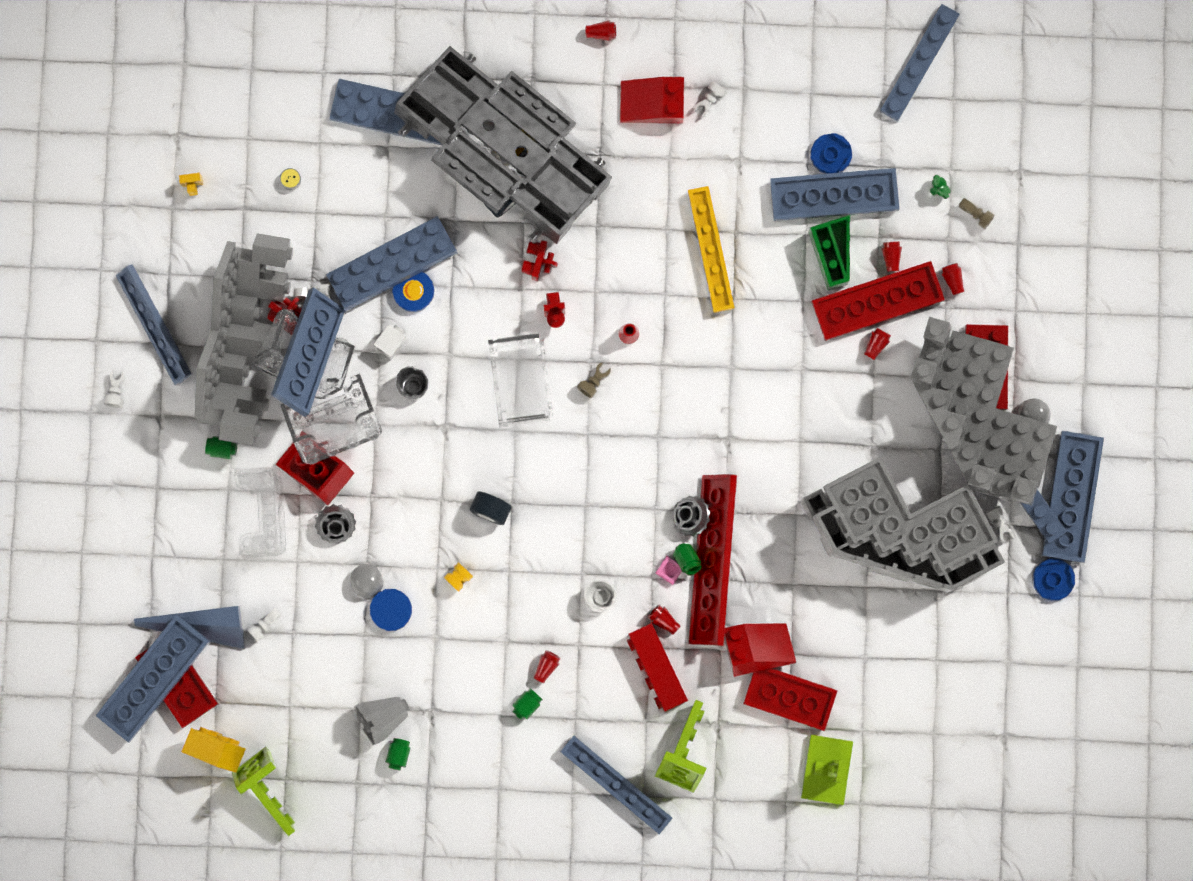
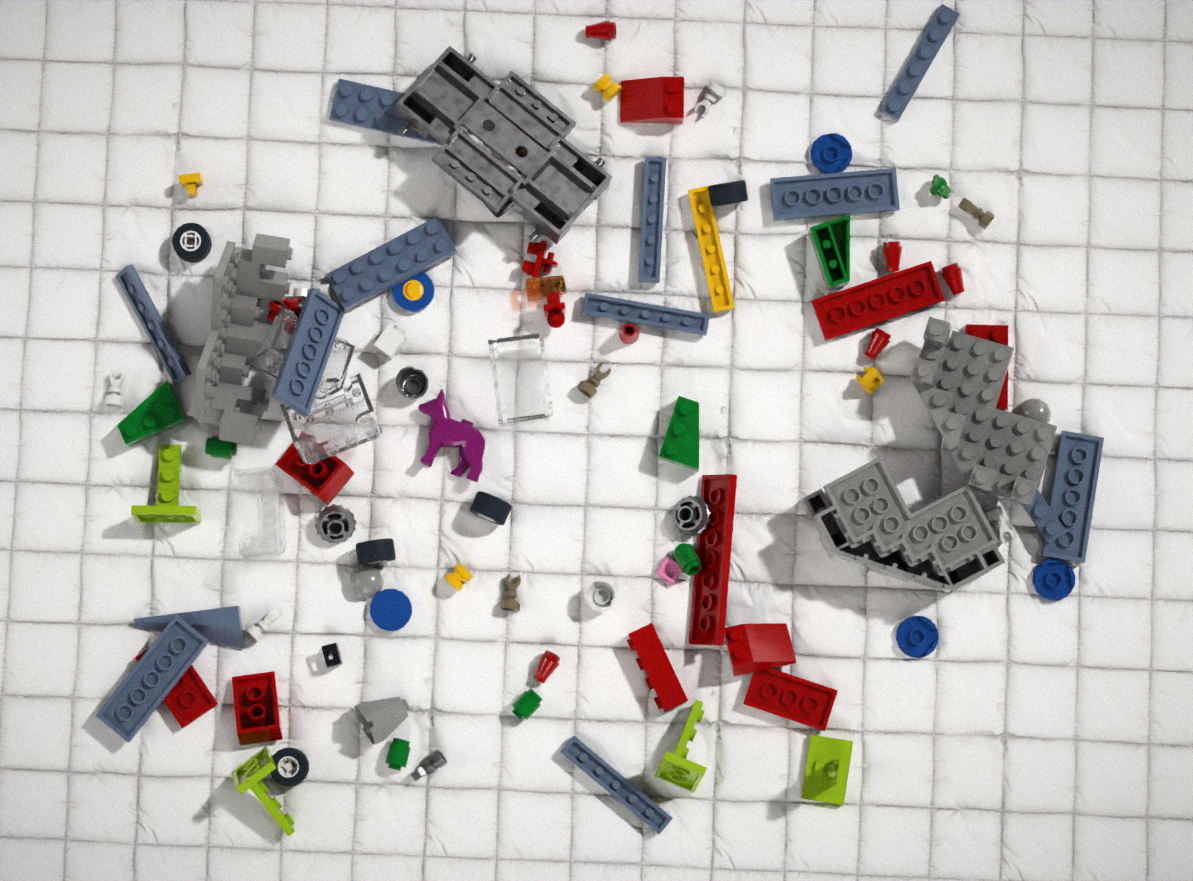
(153, 416): none -> green wedge
(167, 493): none -> lime piece
(191, 242): none -> black wheel
(214, 749): yellow brick -> none
(256, 708): none -> red slope
(290, 179): light yellow tile -> none
(291, 766): none -> black wheel
(337, 660): none -> black piece
(375, 551): none -> black wheel
(437, 760): none -> flat silver piece
(452, 433): none -> magenta animal
(509, 603): none -> dark tan piece
(539, 287): none -> clear orange leg
(607, 87): none -> yellow wheel
(645, 314): none -> sand blue plate
(652, 219): none -> sand blue plate
(662, 618): red cone -> none
(682, 436): none -> green wedge
(728, 193): none -> black wheel
(870, 380): none -> yellow tile
(917, 636): none -> blue tile

